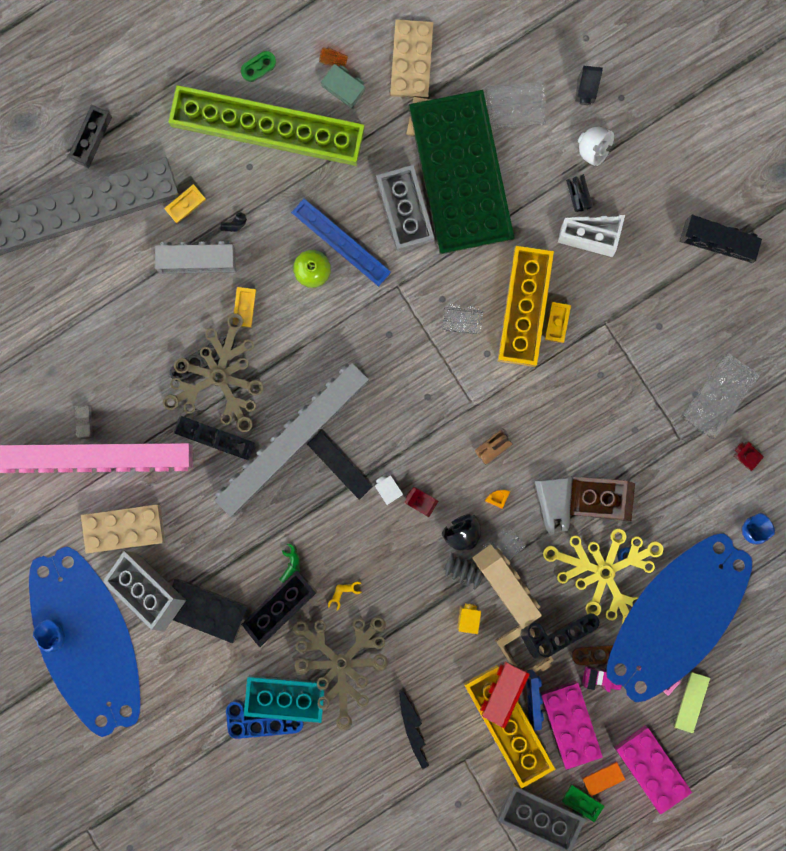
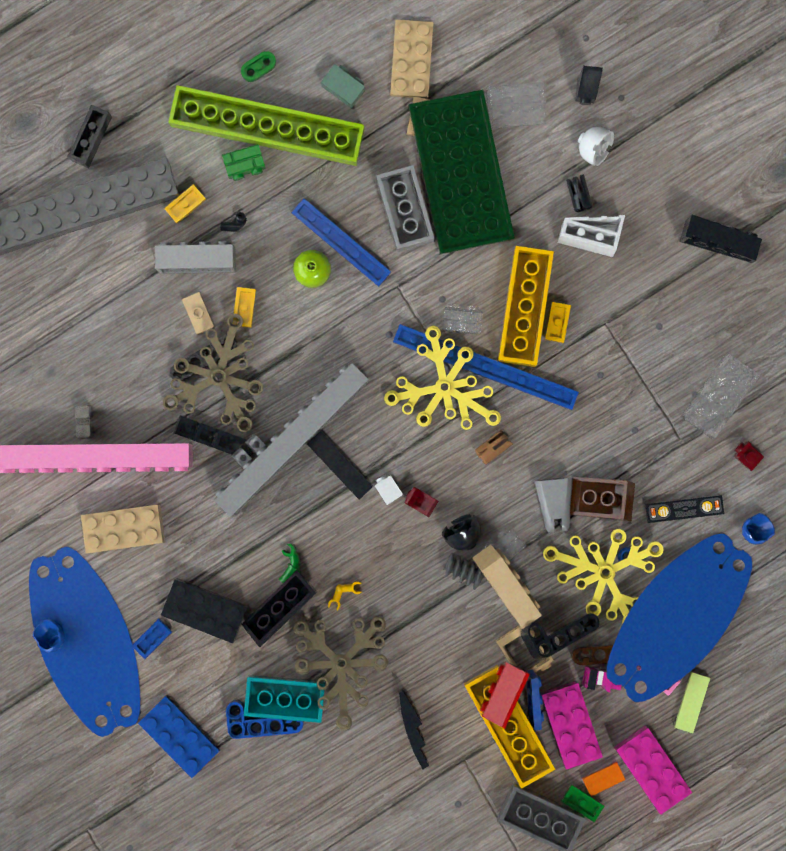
(144, 591): light grey brick -> none
(152, 638): none -> blue plate
(179, 736): none -> blue plate
(198, 313): none -> tan plate
(243, 453): none -> flat silver piece
(244, 162): none -> green brick
(330, 57): clear orange cone -> none
(464, 399): none -> light yellow plant
(469, 619): yellow brick -> none
(493, 370): none -> blue plate
(498, 498): light orange tile -> none
(684, 509): none -> tile

